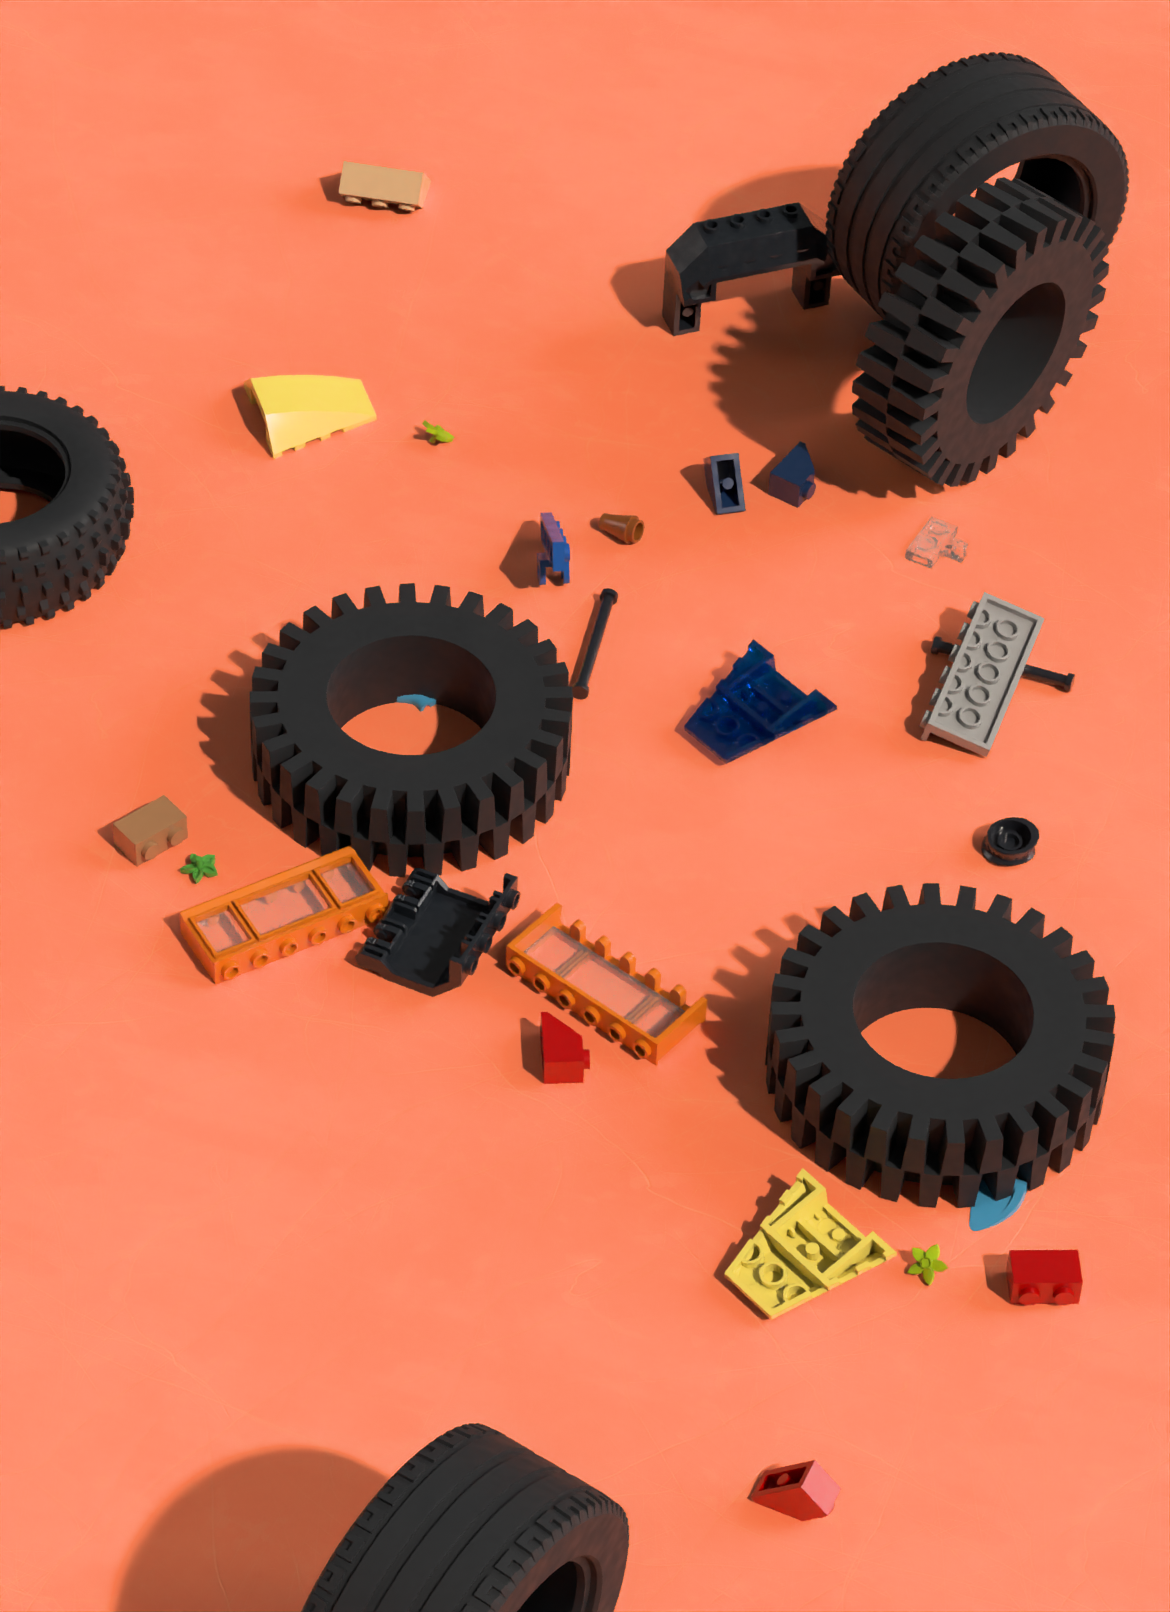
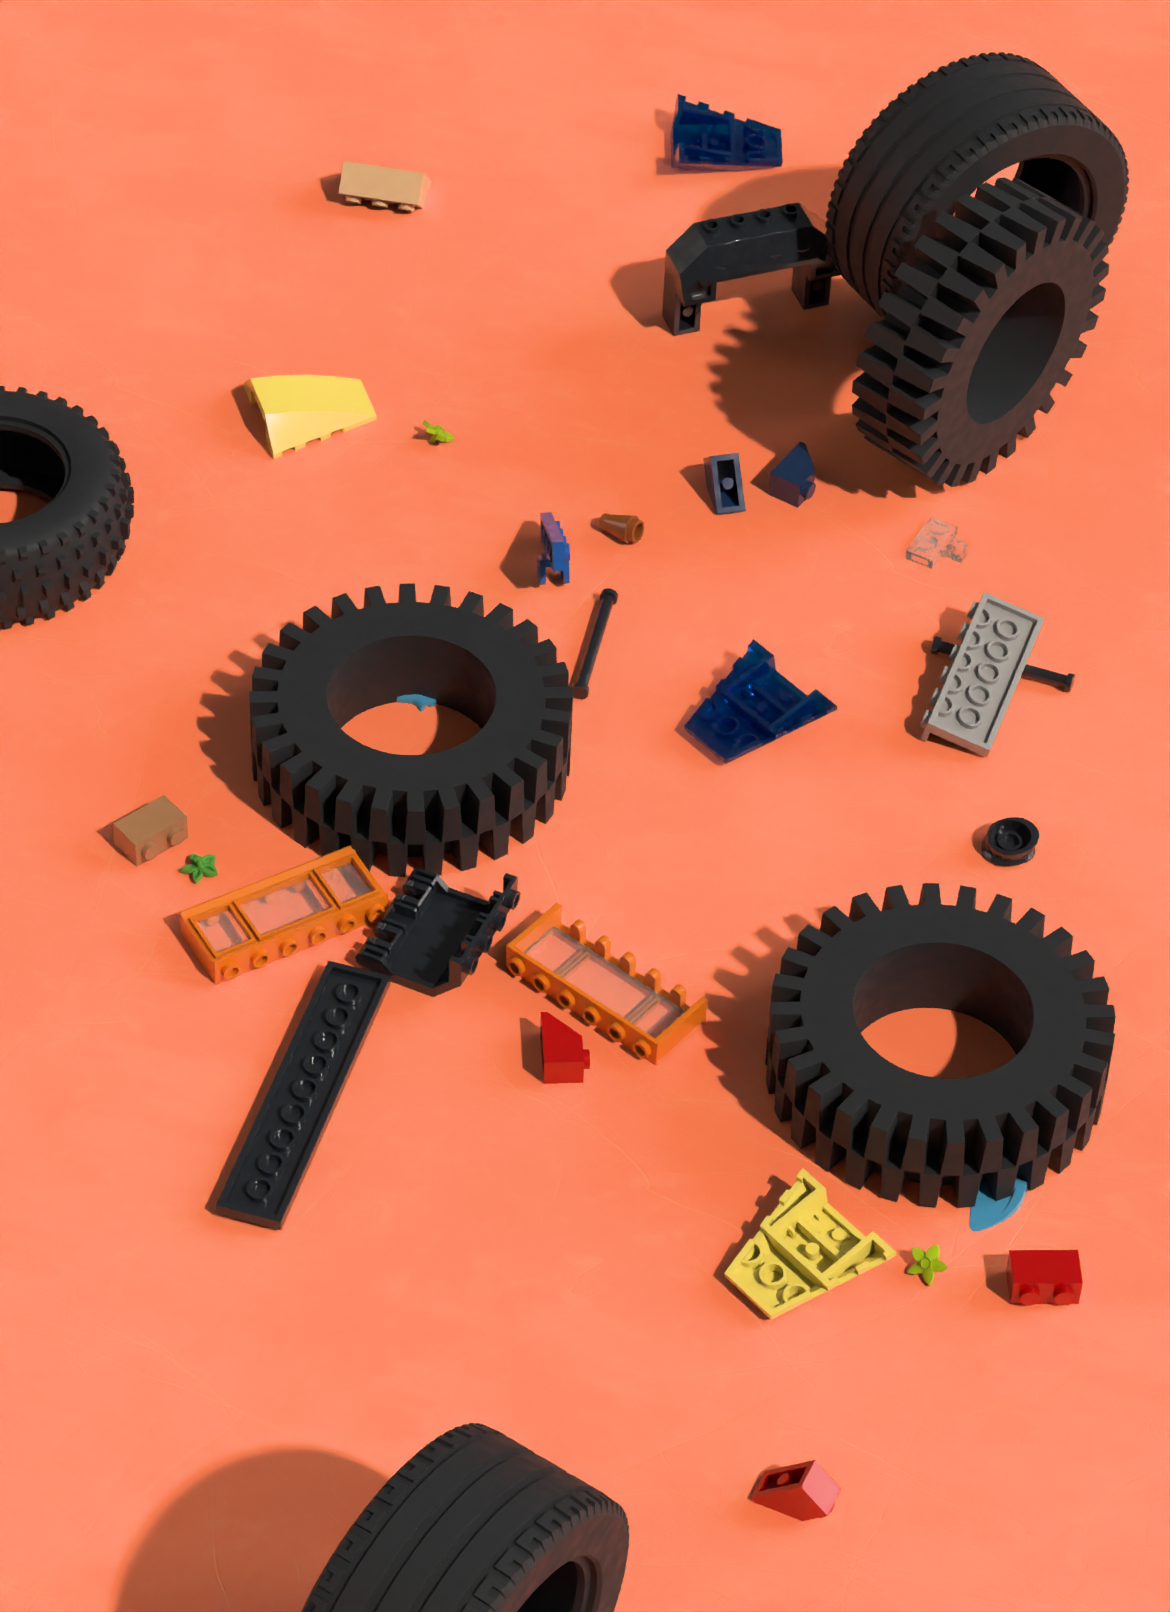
(303, 1096): none -> black plate
(719, 141): none -> clear blue wedge

